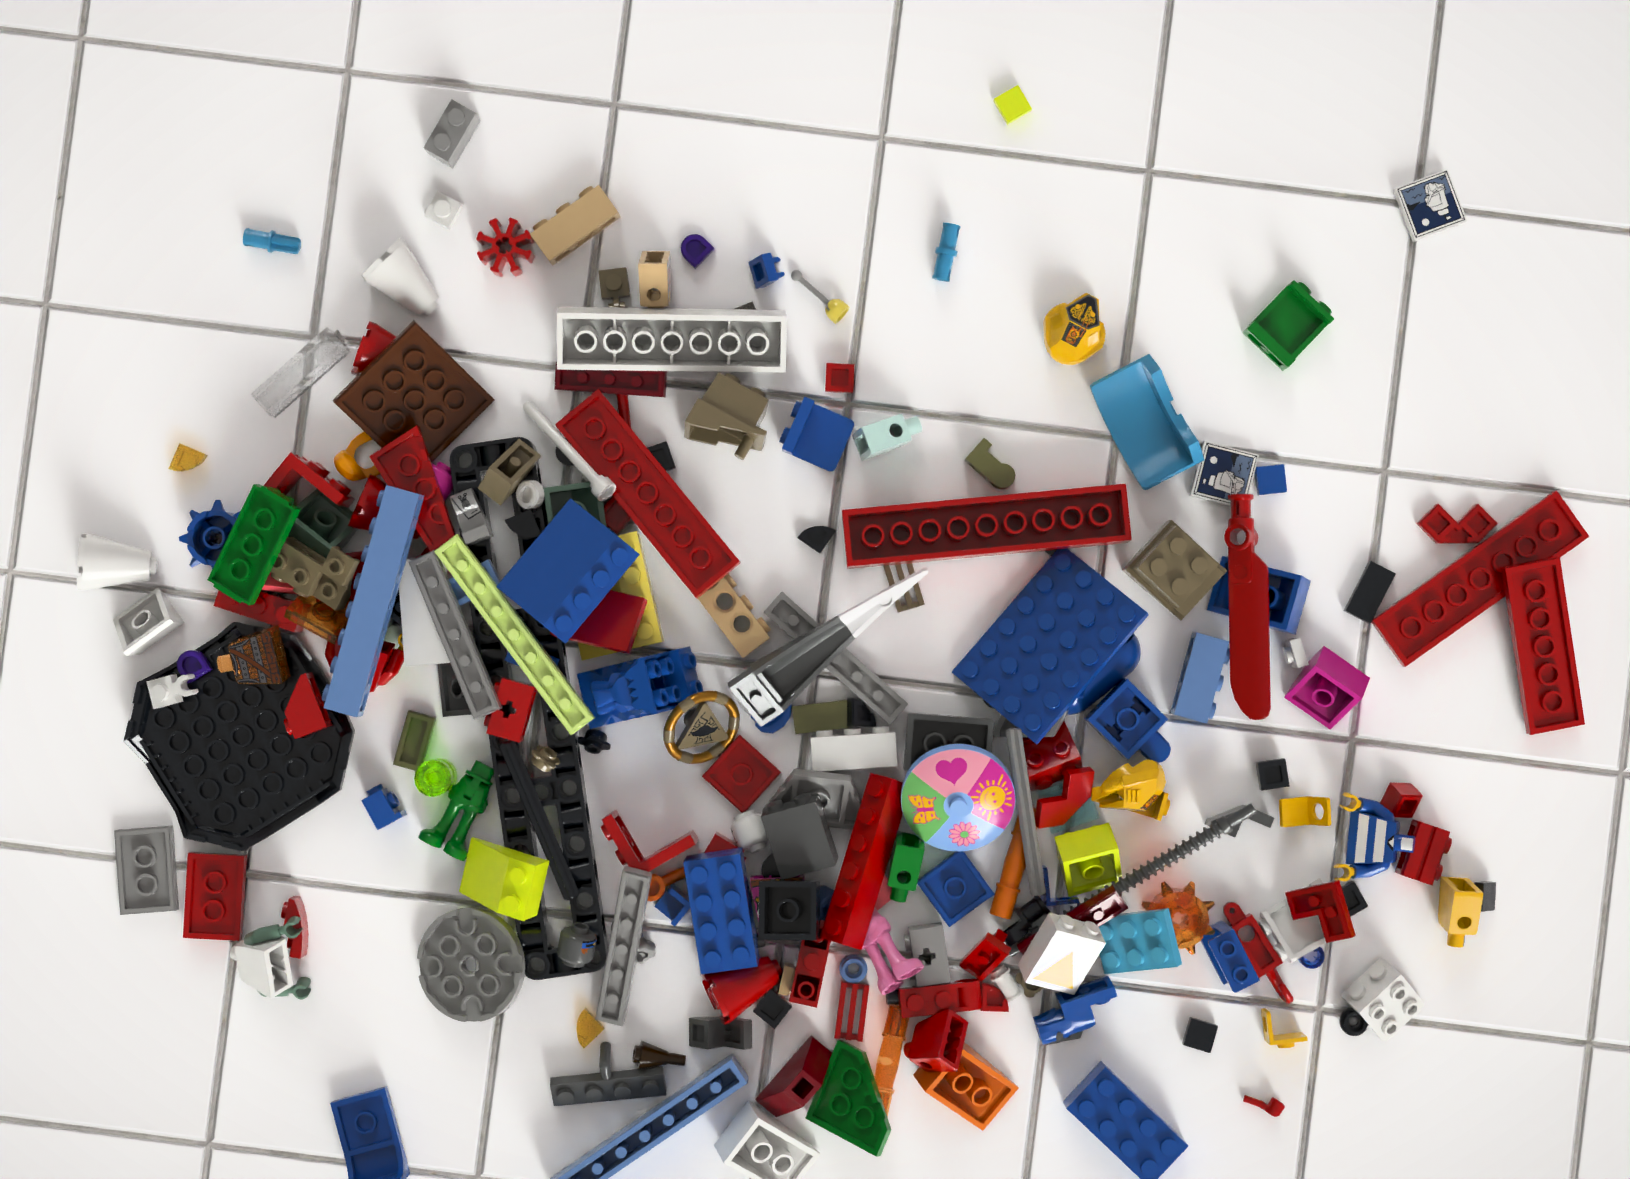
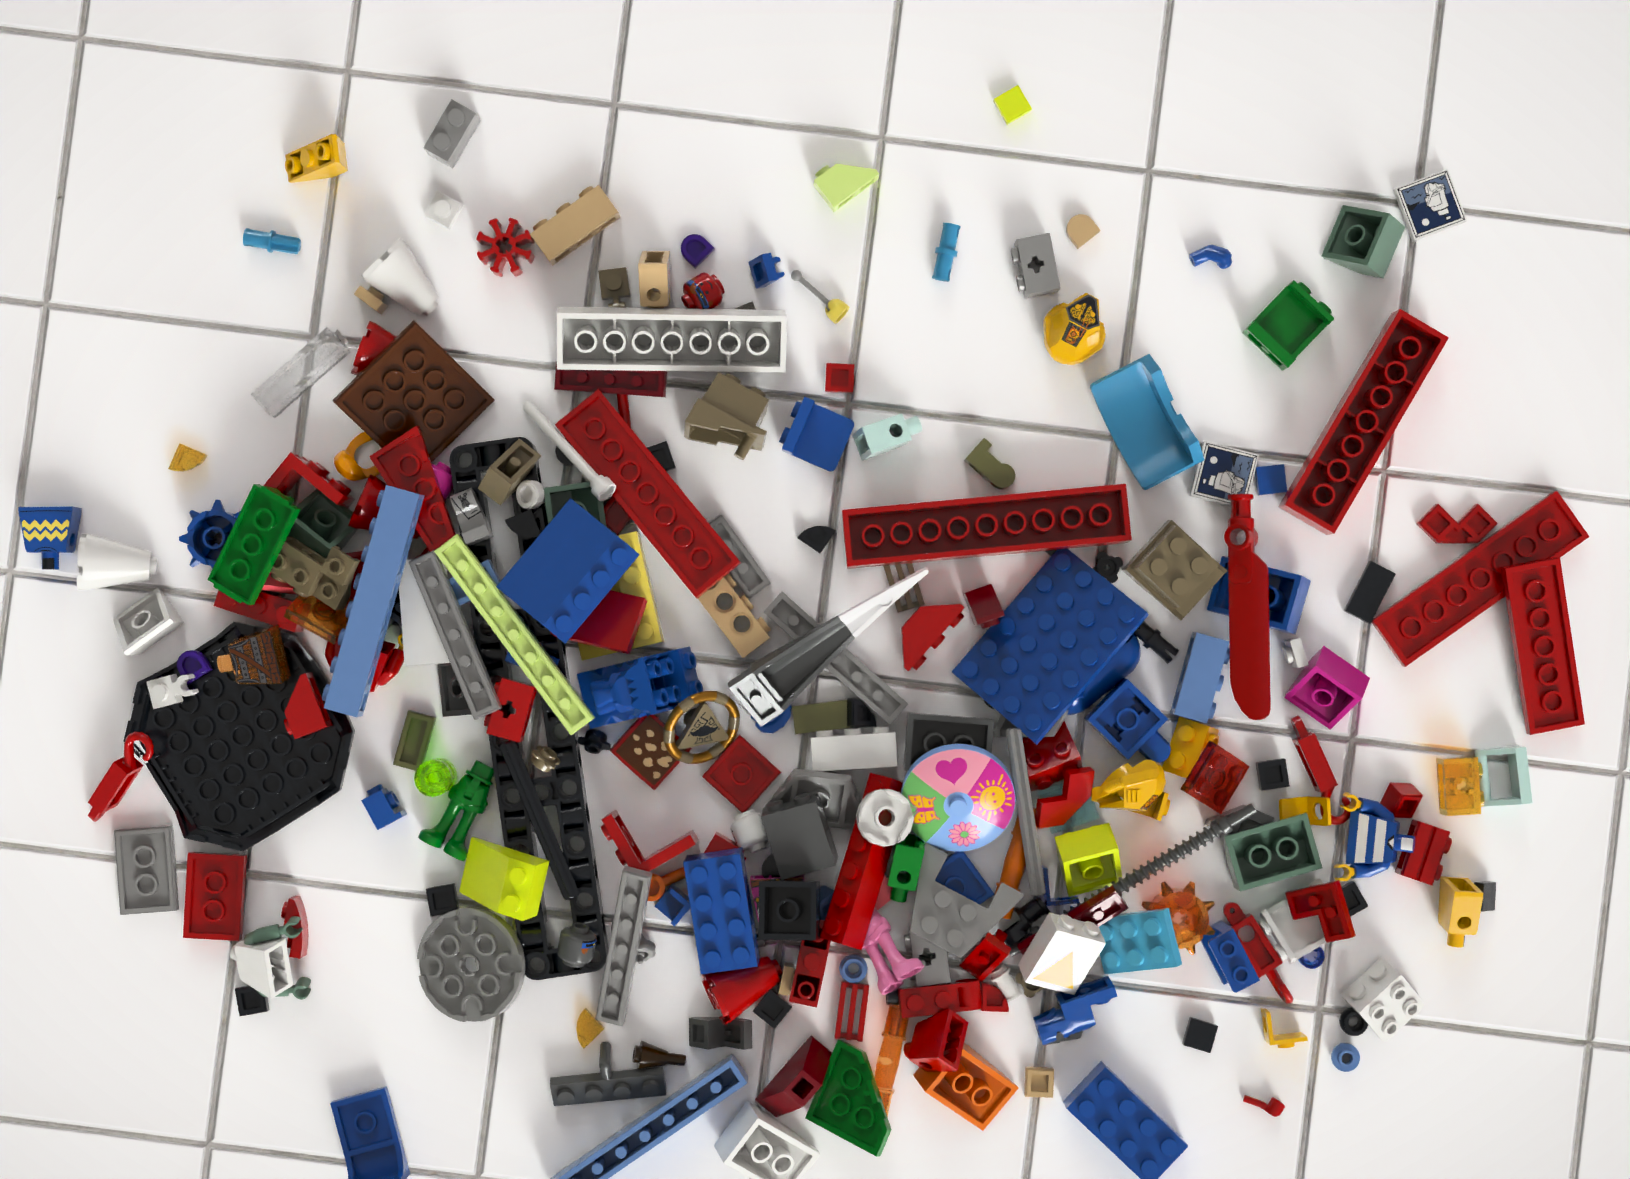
(50, 532): none -> blue torso
(119, 776): none -> red piece
(250, 1001): none -> black tile
(317, 160): none -> yellow slope
(371, 298): none -> tan plate
(442, 899): none -> black tile
(644, 750): none -> reddish brown slope
(702, 292): none -> red head
(748, 573): none -> light grey tile
(843, 183): none -> yellowish green slope
(868, 815): none -> white tile
(925, 631): none -> red slope
(949, 917): none -> light grey wing
(984, 606): none -> dark red slope
(1039, 1082): none -> tan tile
(1041, 251): none -> light grey brick
(1081, 230): none -> tan tile
(1114, 563): none -> black plate
(1155, 641): none -> black pin
(1187, 746): none -> yellow bracket
(1213, 253): none -> blue arm
(1215, 777): none -> clear red plate
(1271, 852): none -> sand green slope
(1317, 766): none -> red piece
(1339, 1051): none -> medium blue plate
(1363, 240): none -> sand green slope
(1363, 422): none -> red brick
(1452, 772): none -> clear yellow brick
(1518, 775): none -> light aqua tile

